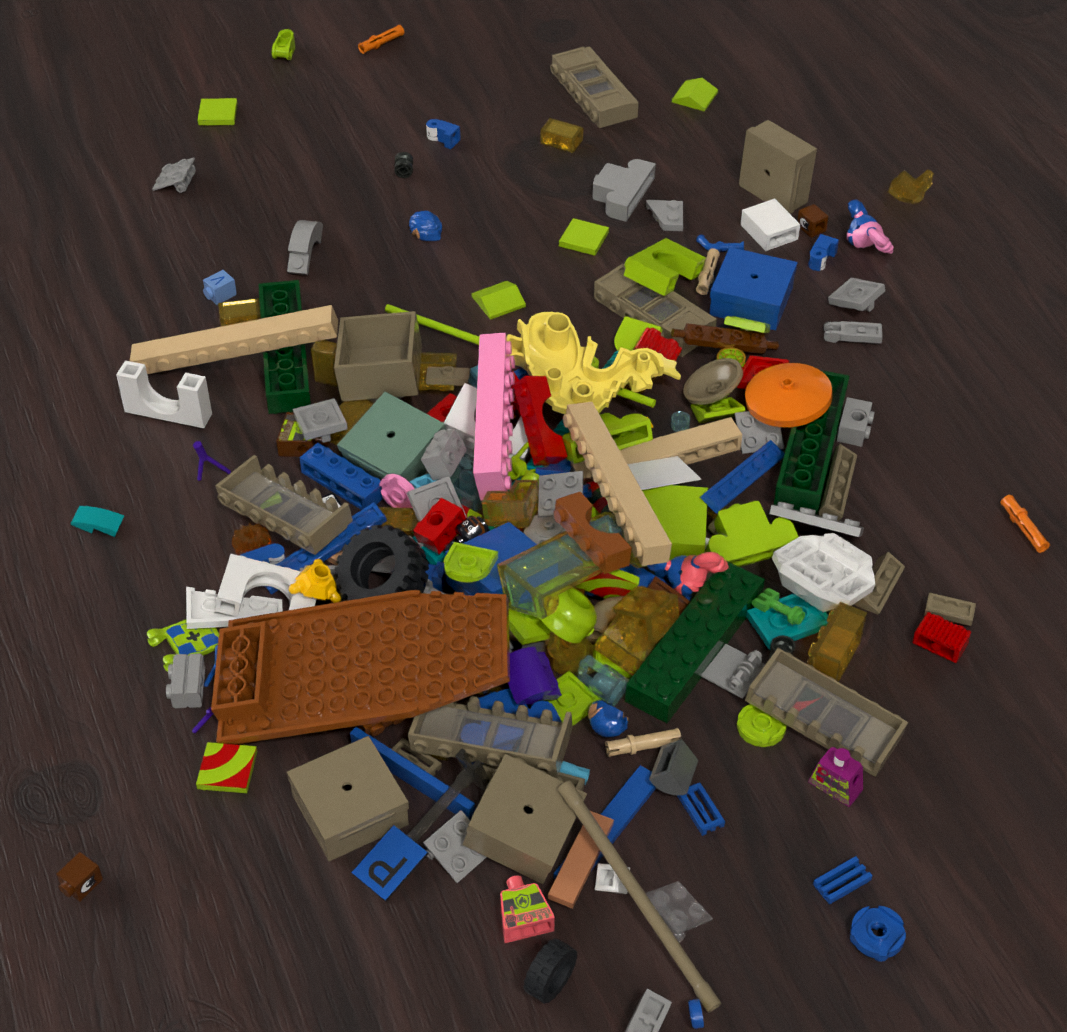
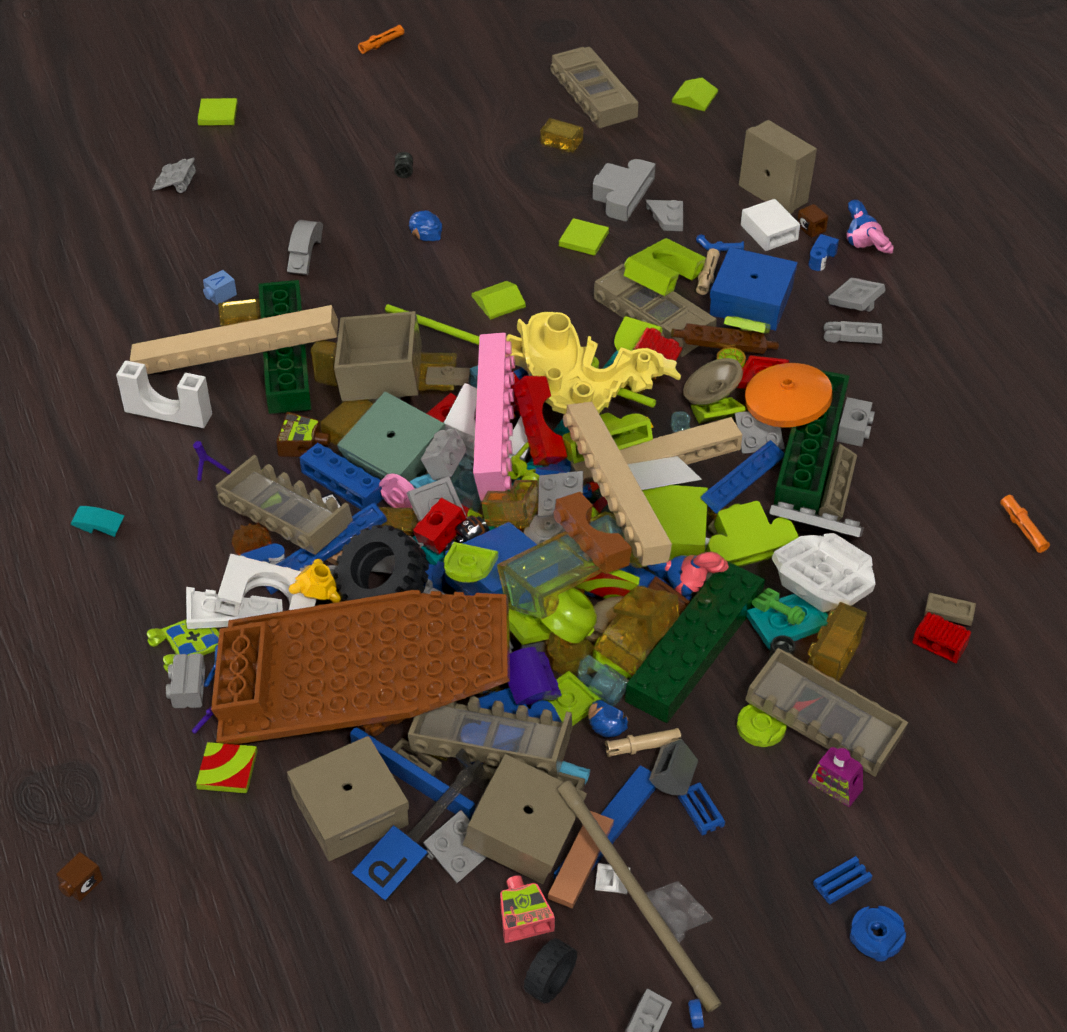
(284, 45): lime piece -> none
(320, 420): light grey hinge -> none
(443, 132): blue leg -> none
(734, 670): light grey hinge -> none
(886, 574): dark tan slope -> none
(908, 189): clear yellow brick -> none

